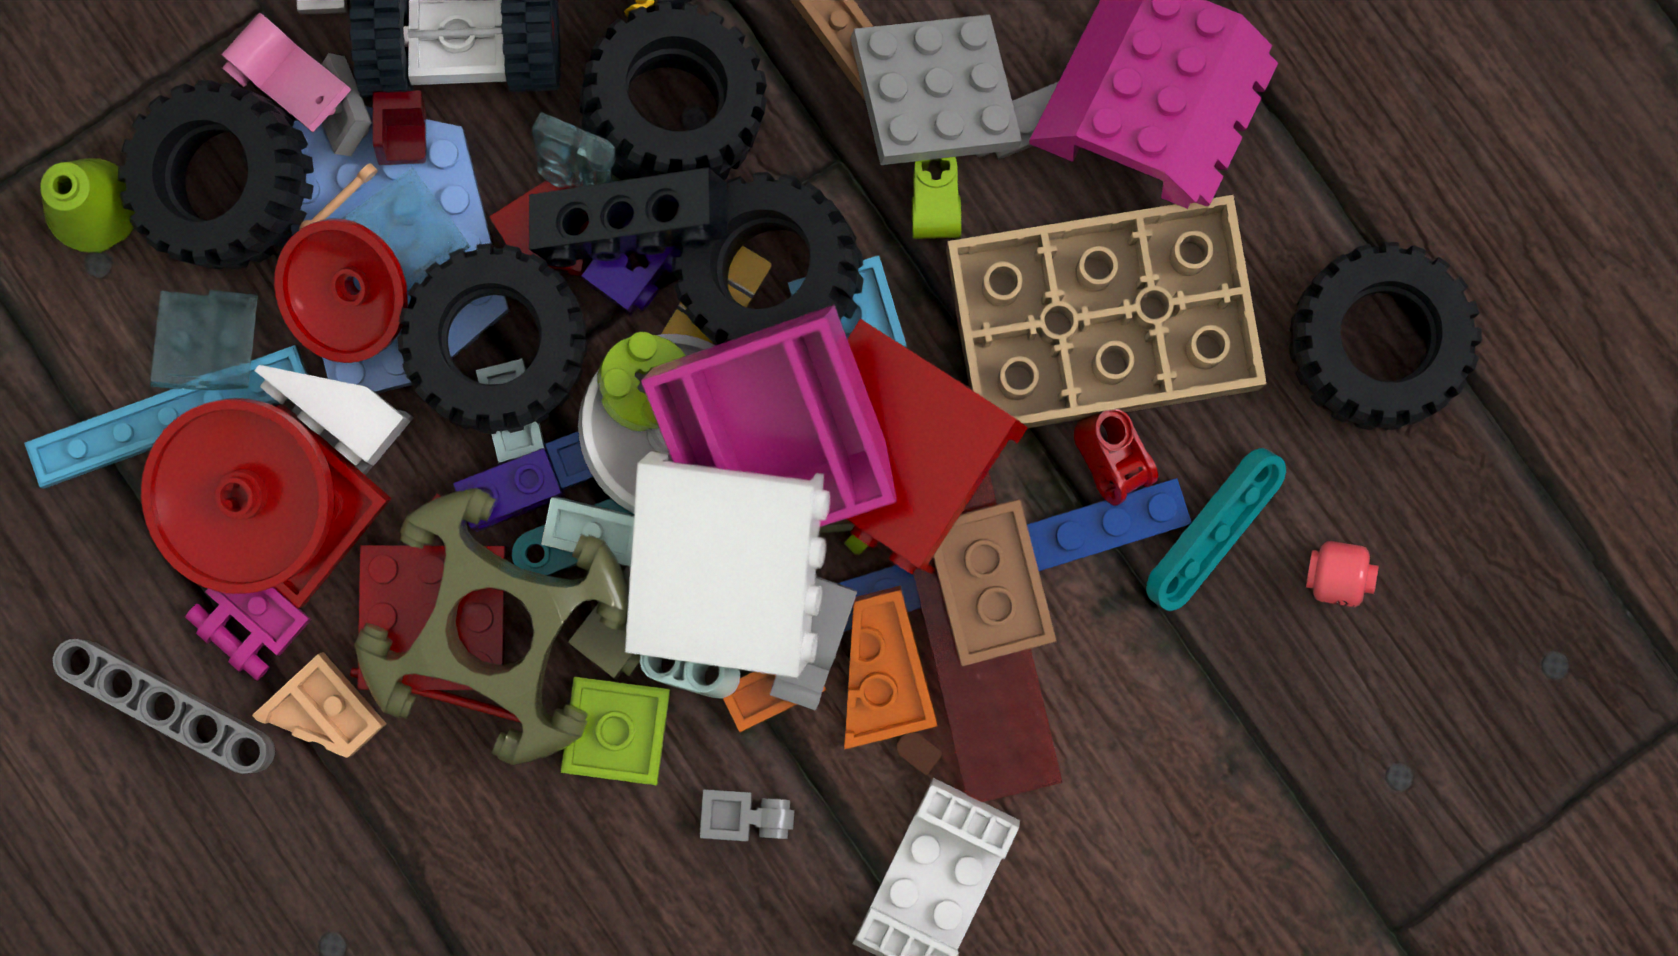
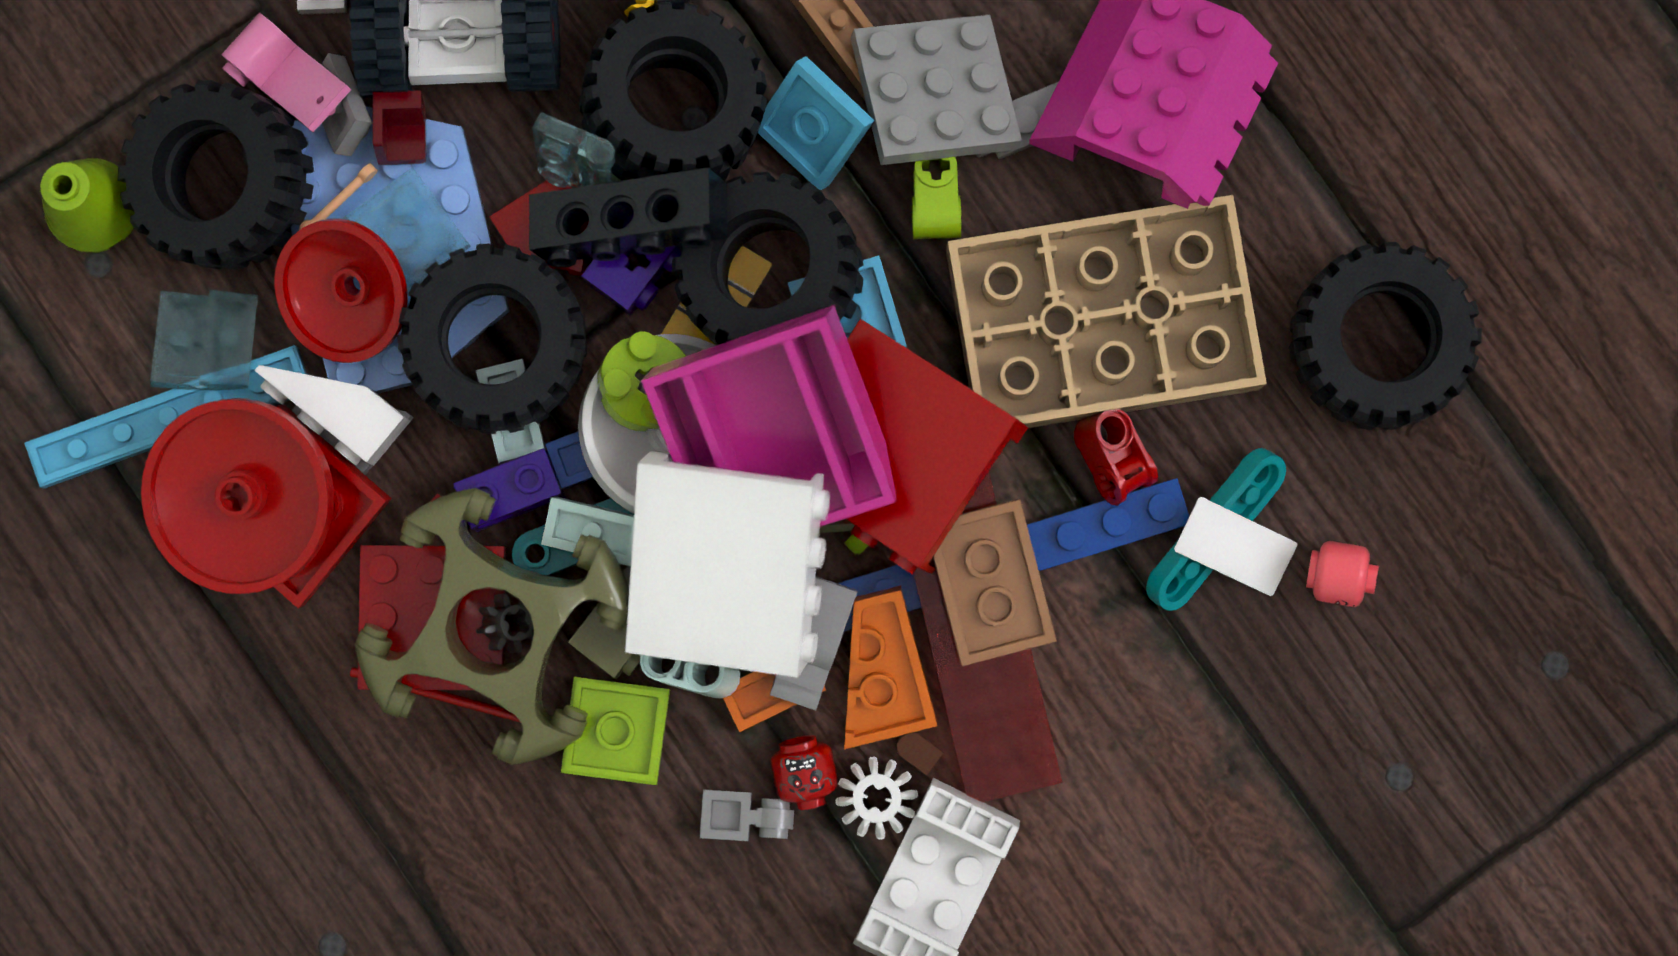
(142, 697): light grey beam -> none
(263, 613): dark pink plate -> none
(323, 708): light nougat wing -> none
(496, 628): none -> dark grey gear
(804, 771): none -> red head
(813, 123): none -> medium azure plate
(874, 814): none -> white gear
(1235, 546): none -> white sticker

